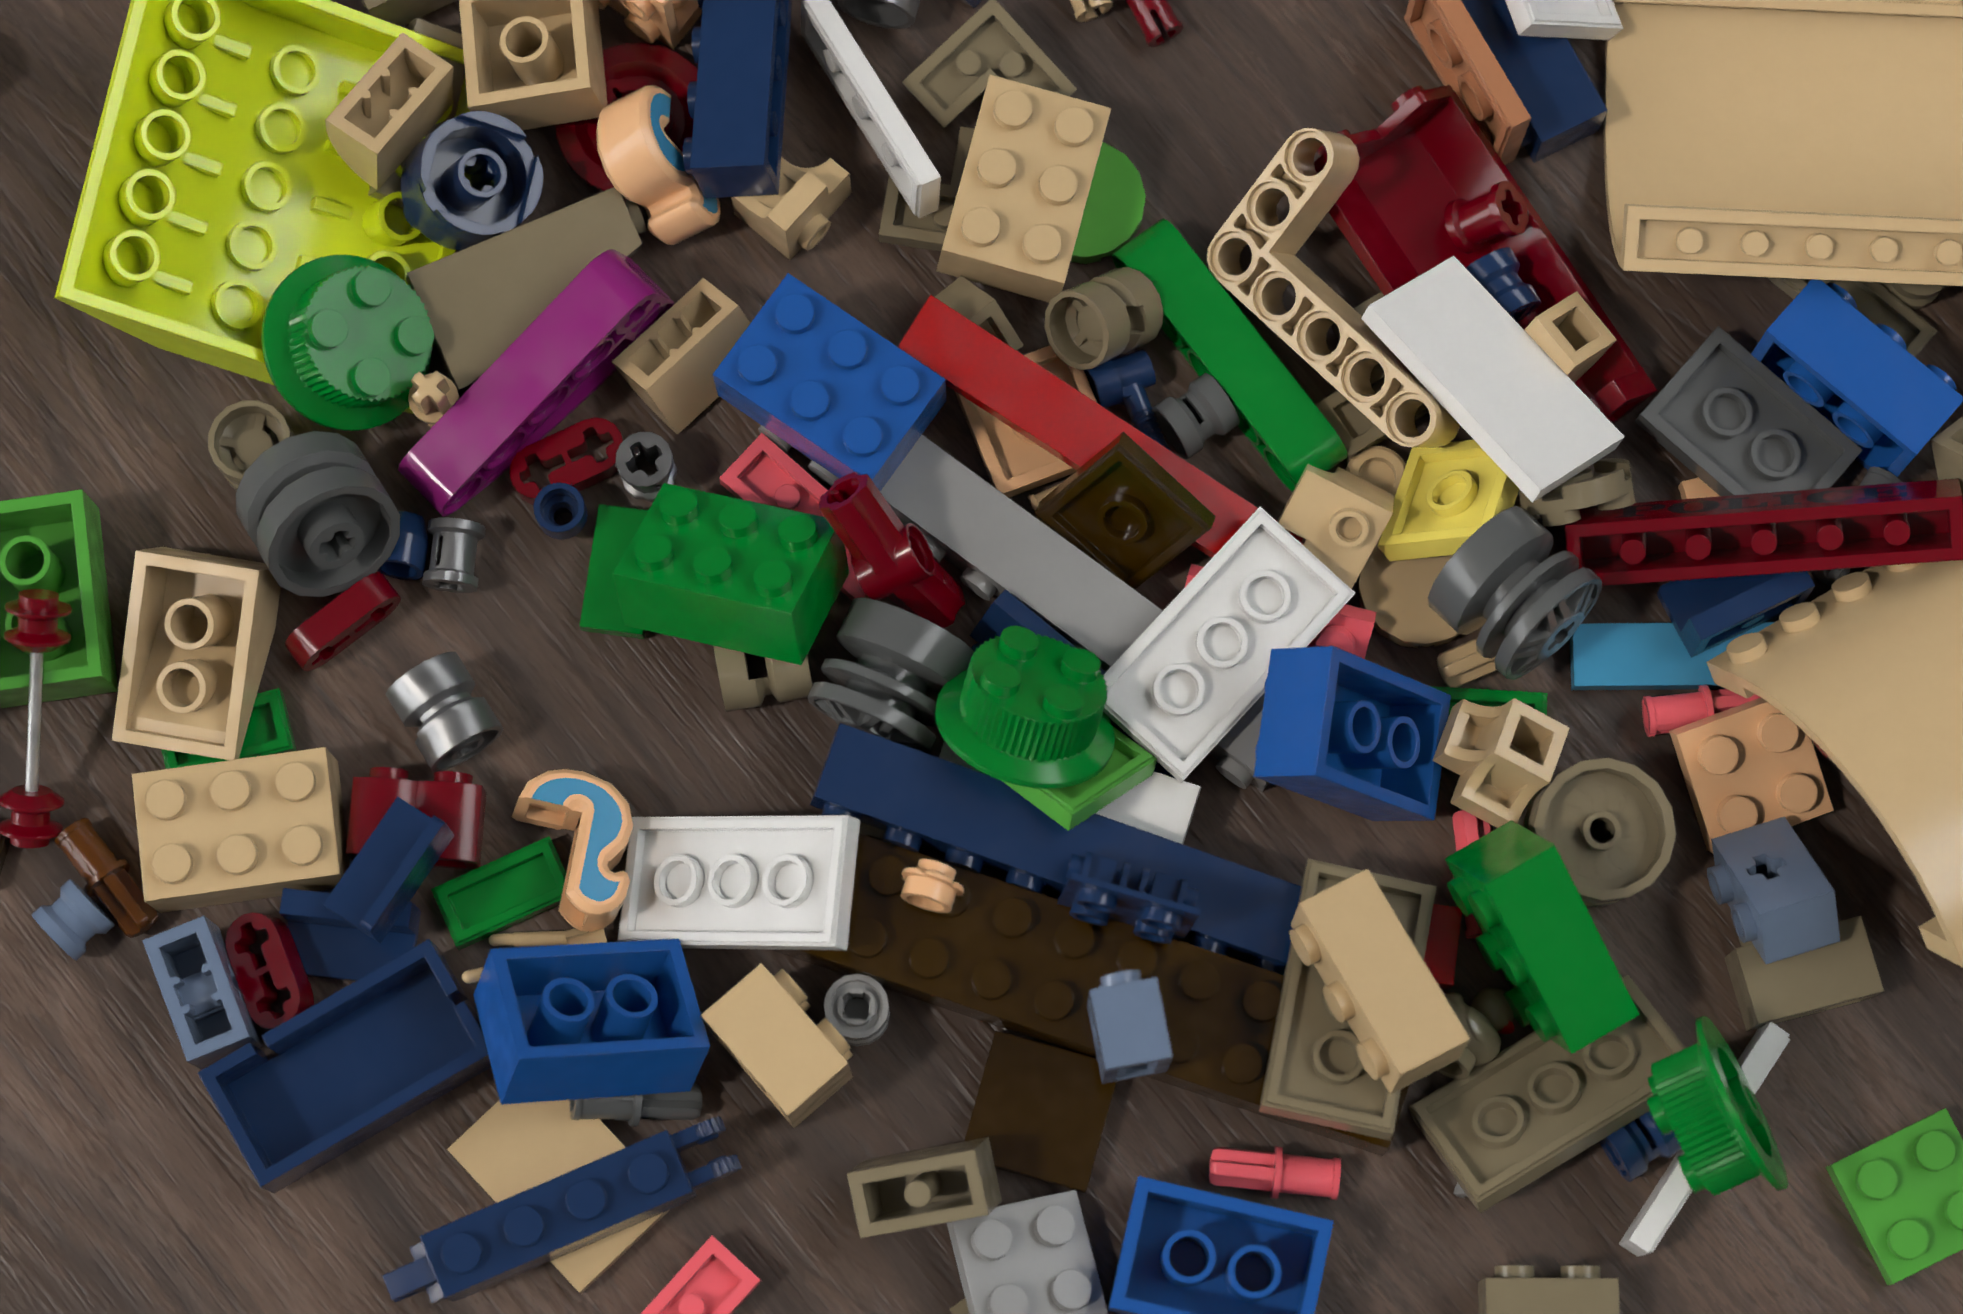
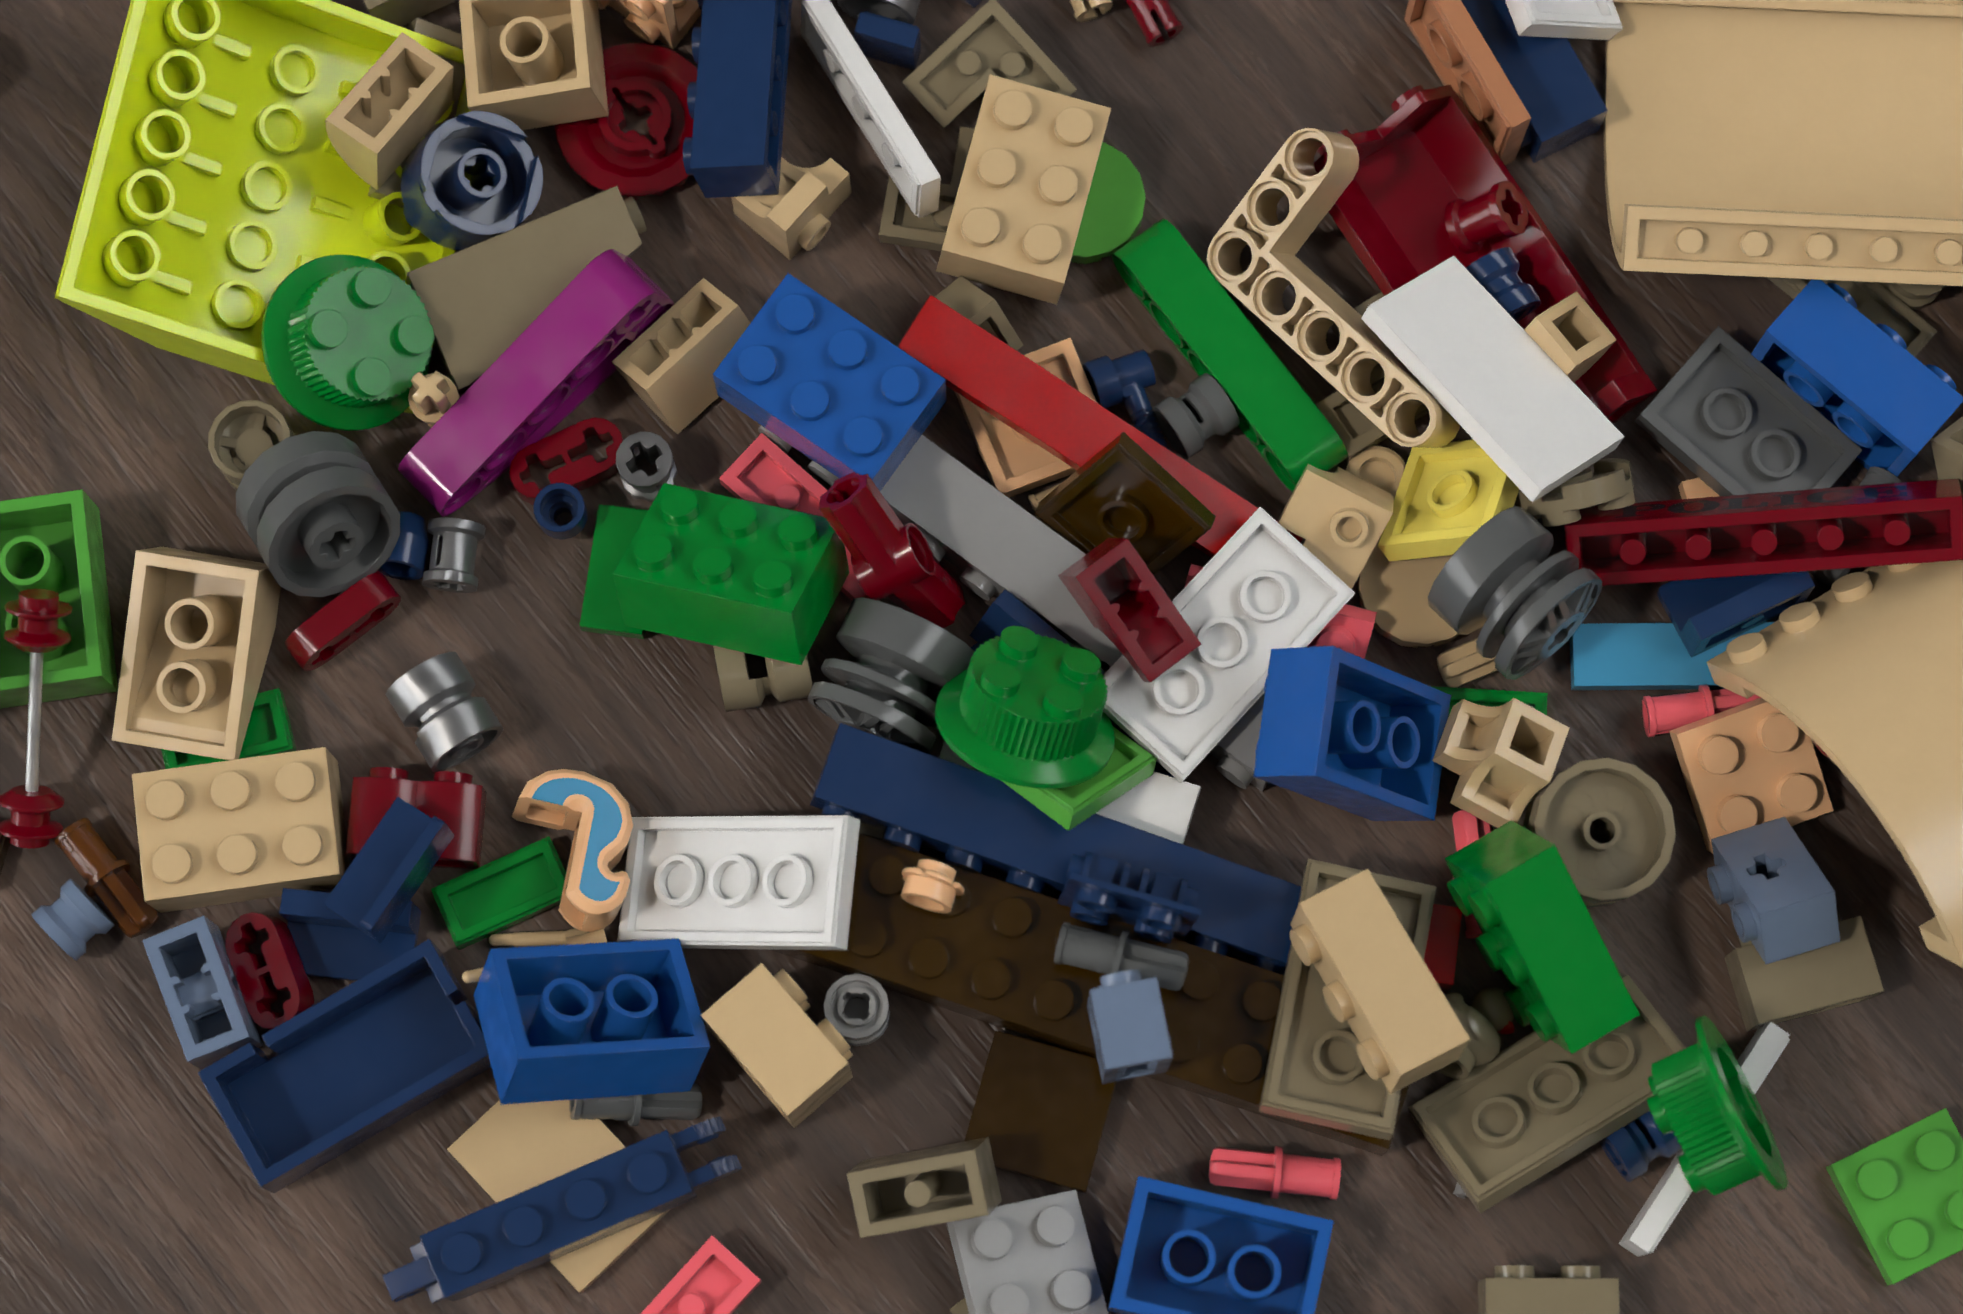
(651, 167): light nougat animal -> none
(888, 40): none -> dark blue tile
(1103, 318): dark tan wheel -> none
(1114, 954): none -> dark grey axle
(1130, 607): none -> dark red arch

